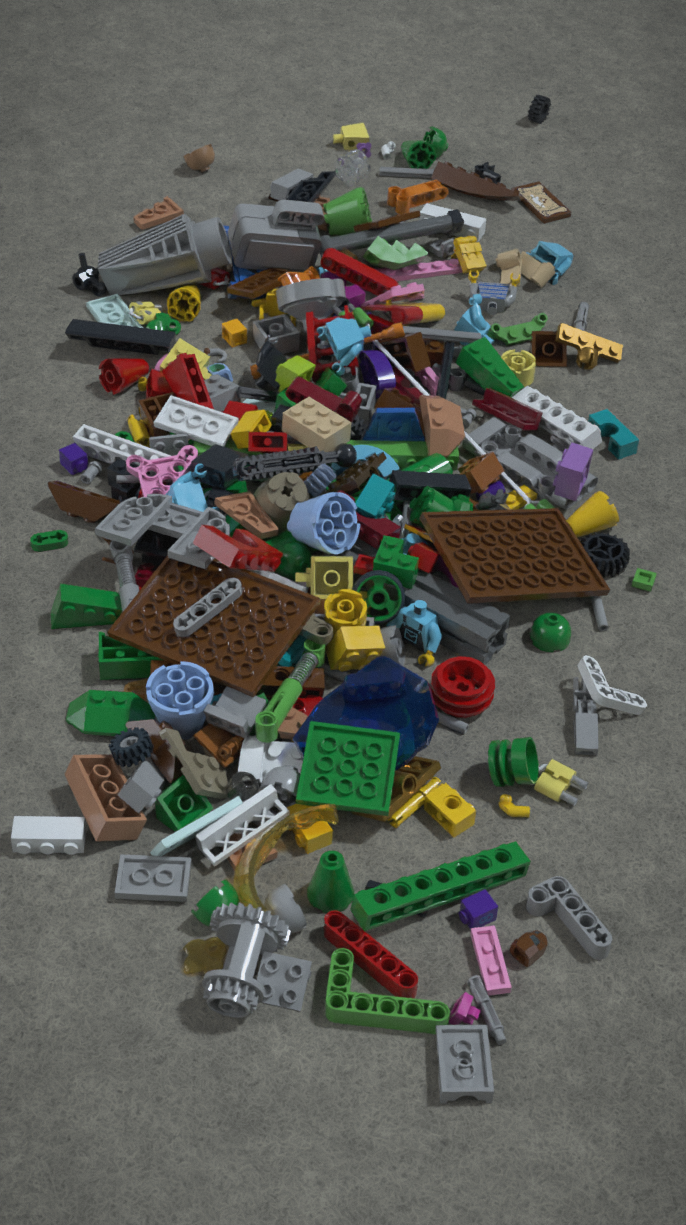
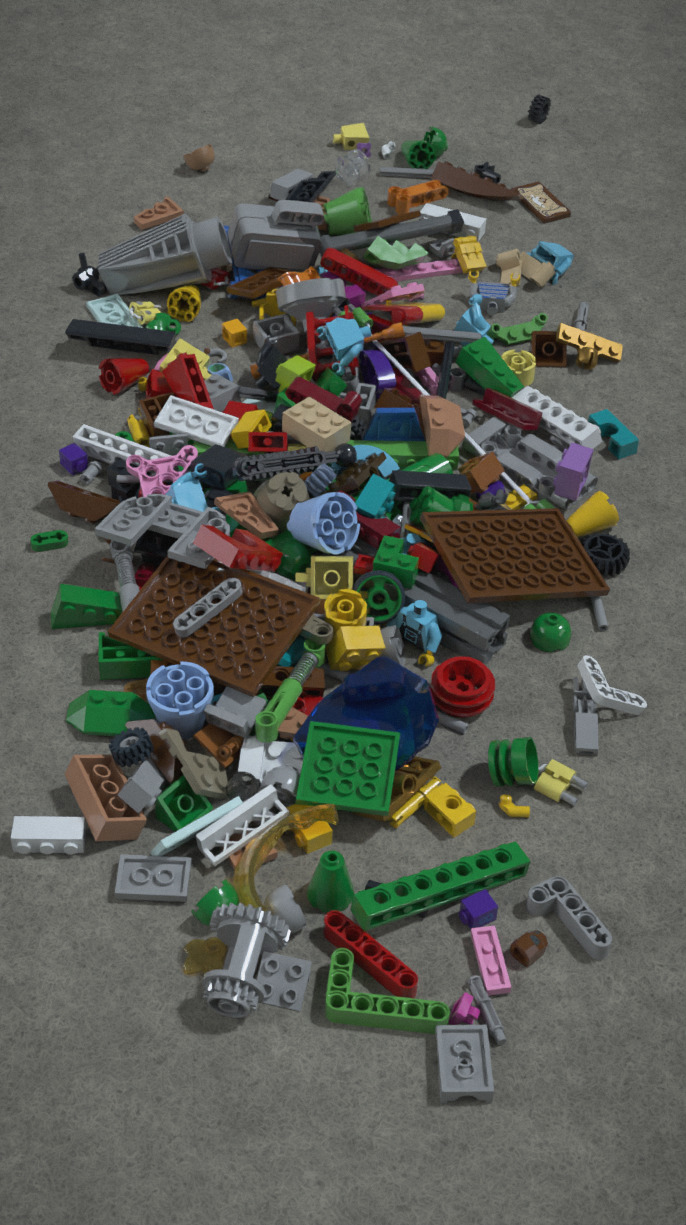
(644, 579): bright green plate -> none

